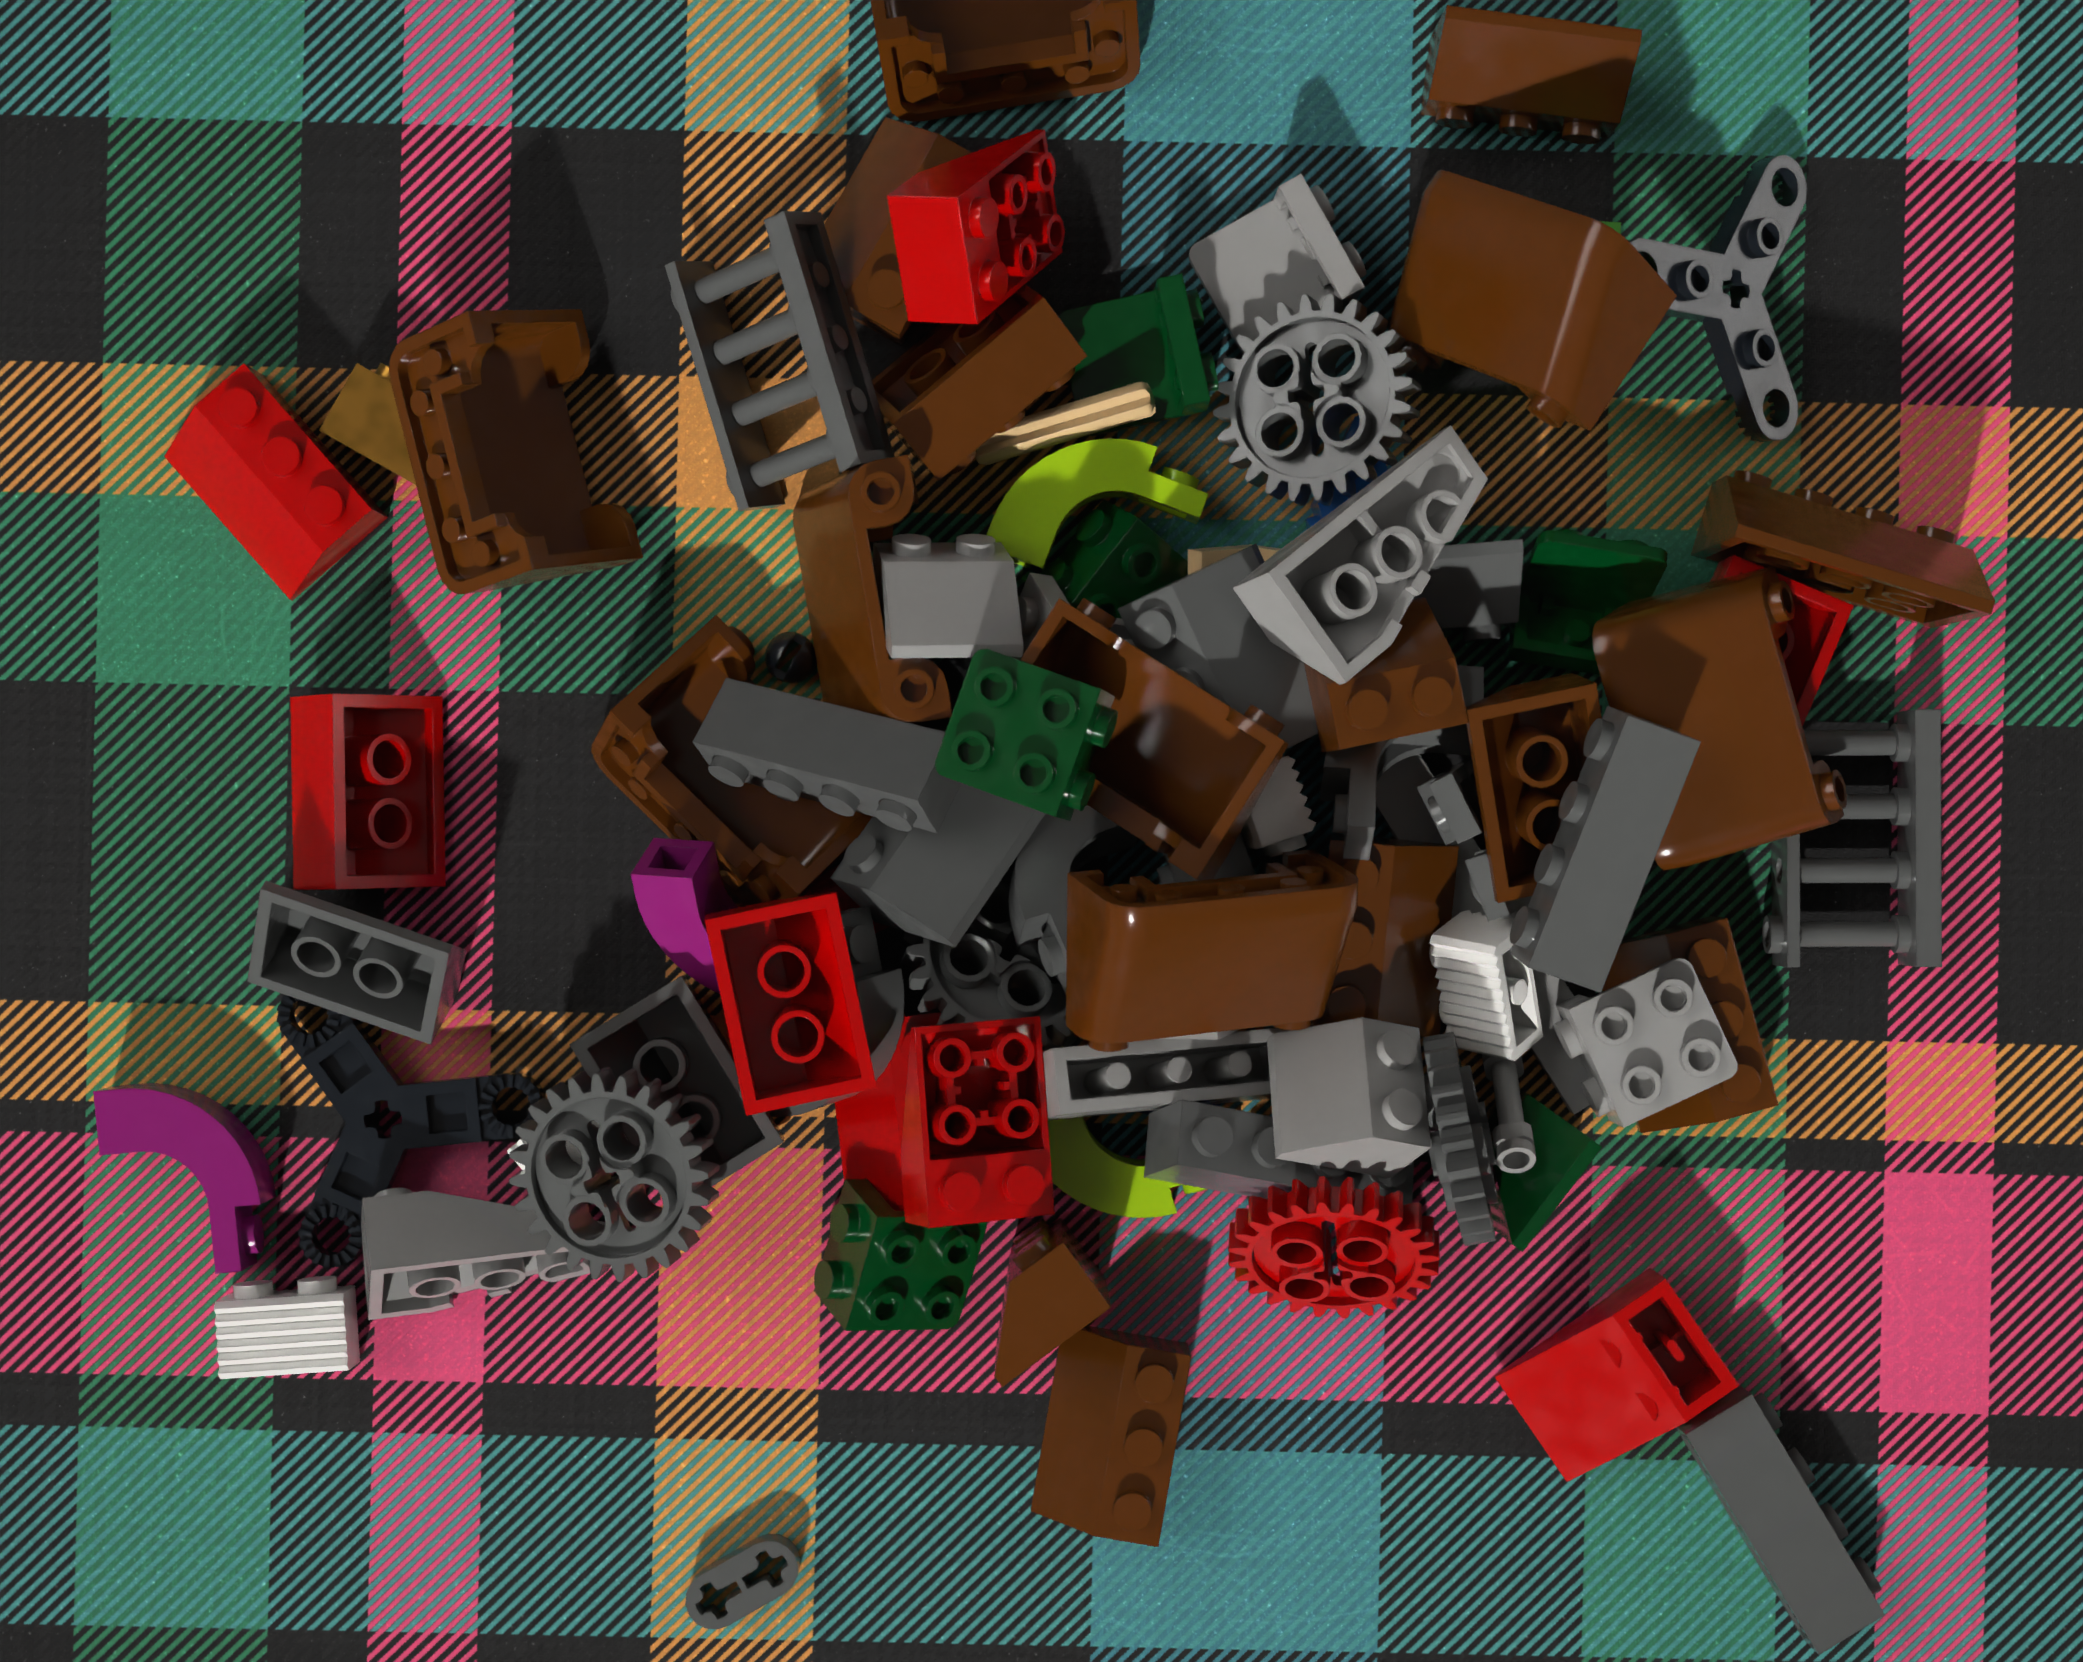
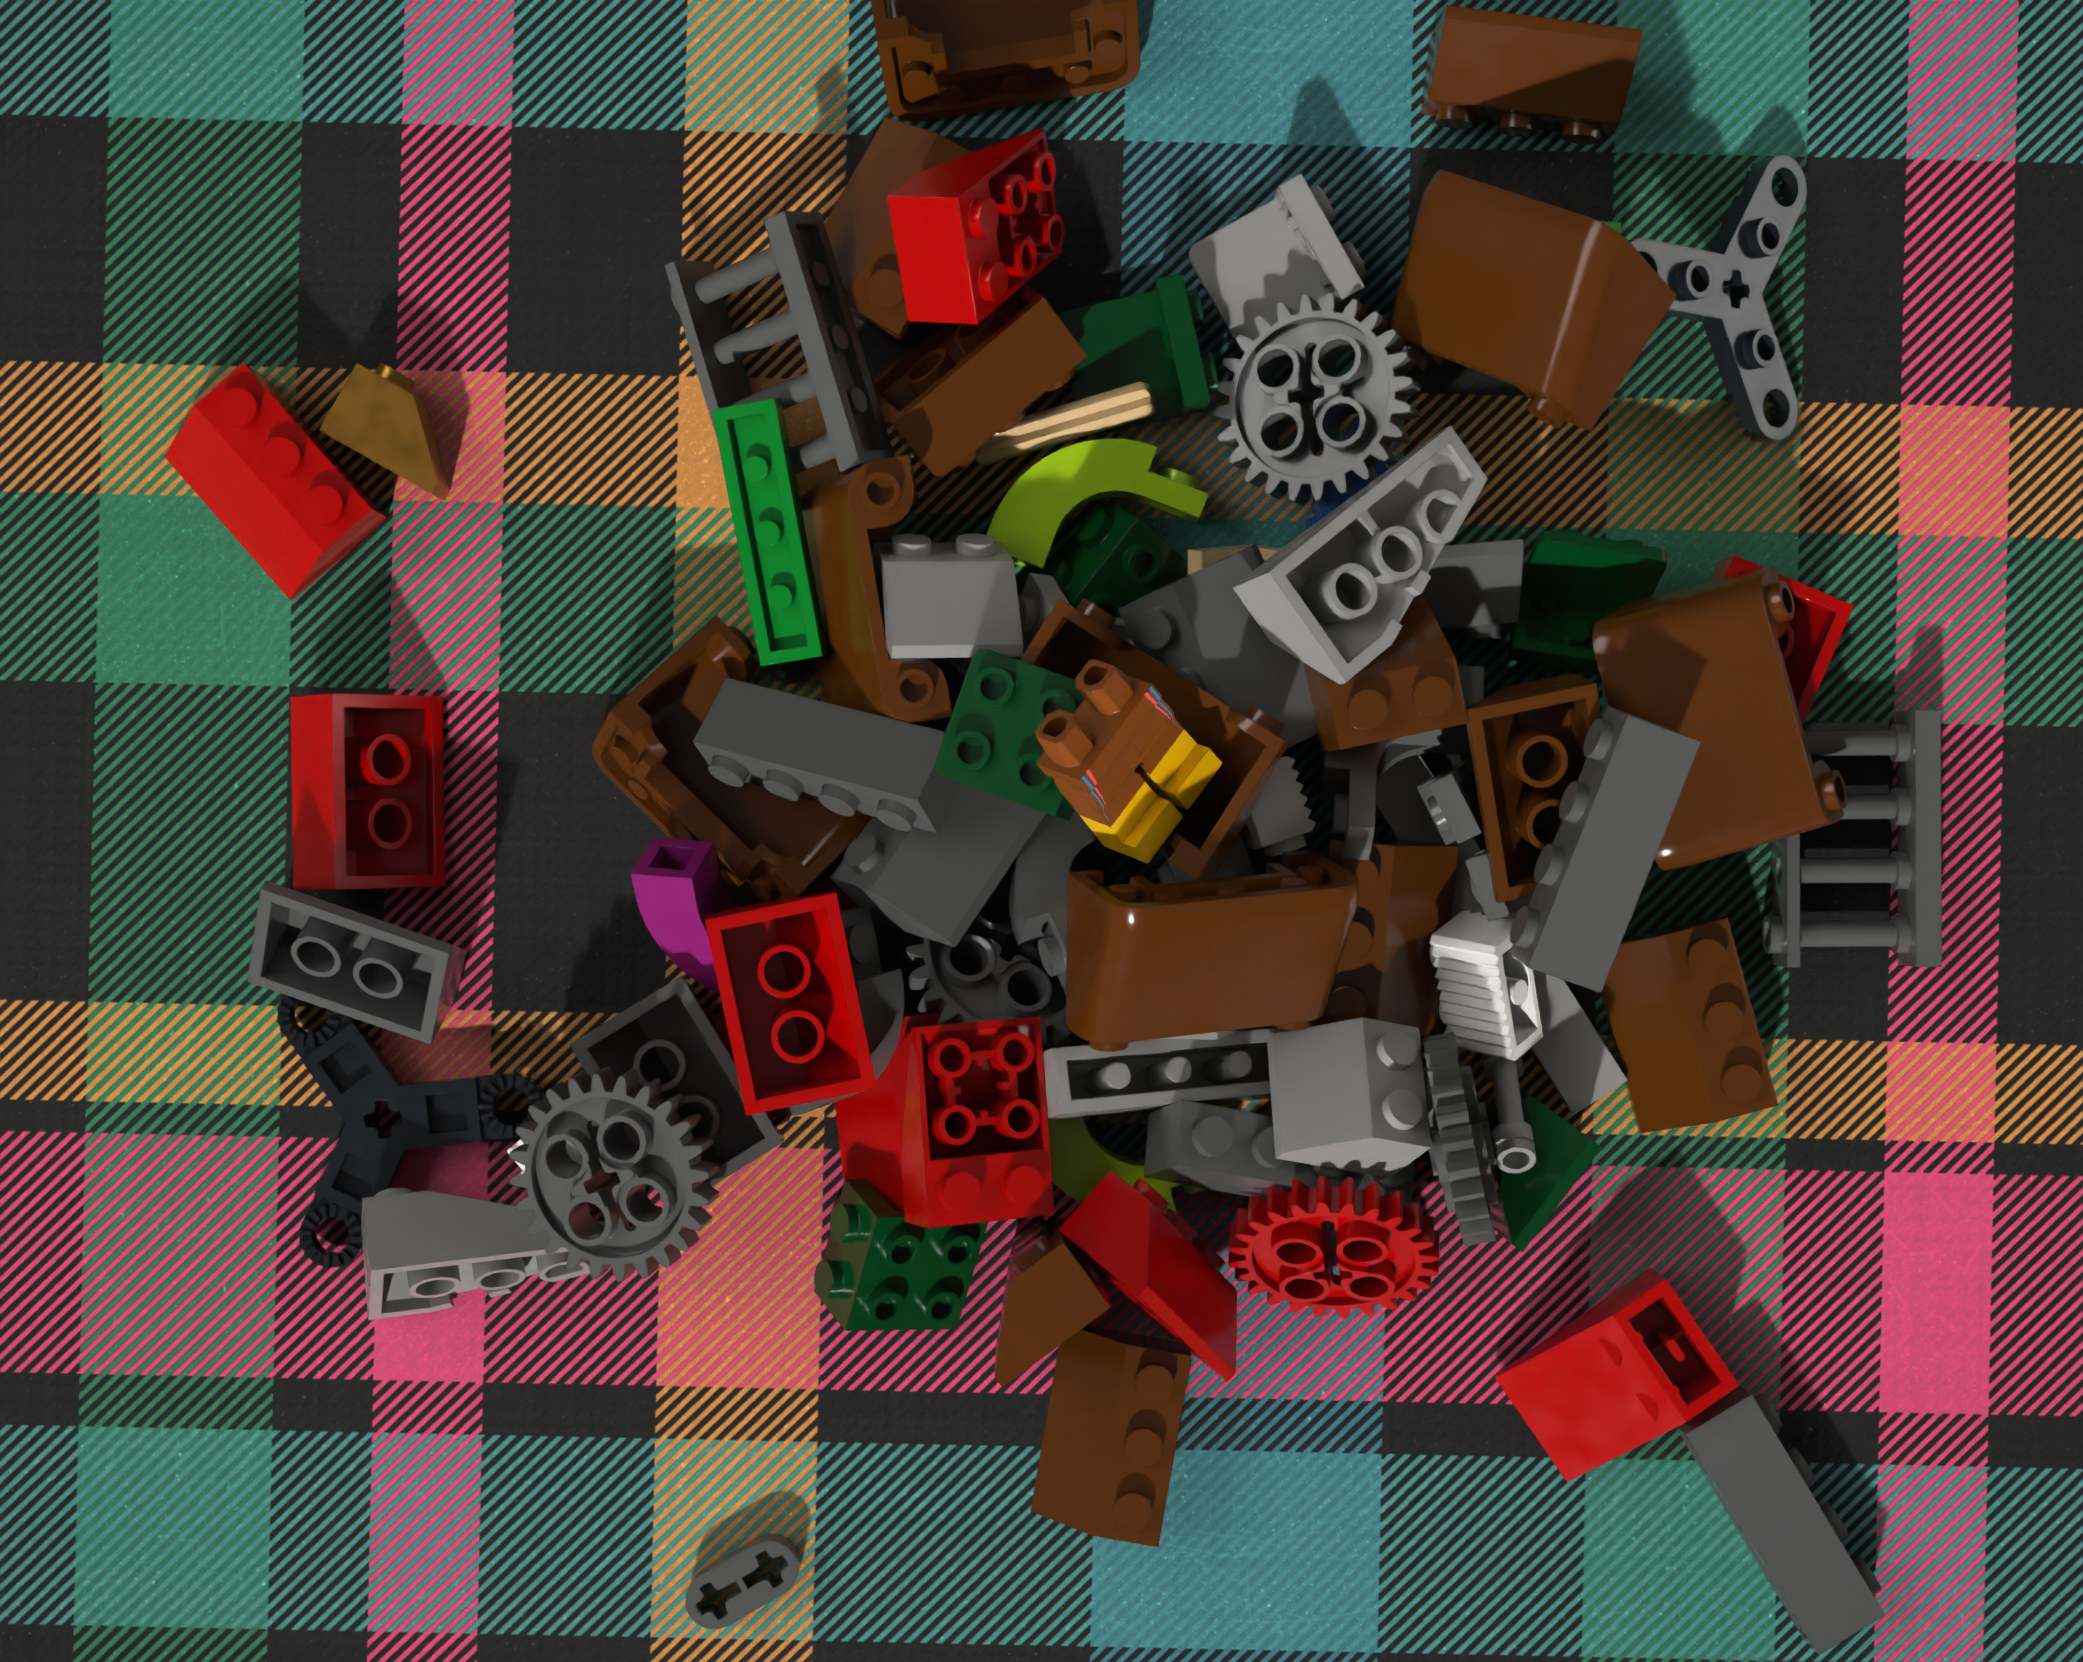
(205, 1141): magenta arch -> none
(287, 1329): white brick -> none
(500, 450): reddish brown windscreen -> none
(770, 531): none -> green plate
(1124, 761): none -> dark orange hips
(1159, 1267): none -> red slope
(1646, 1042): light grey bracket -> none
(1844, 553): reddish brown slope -> none

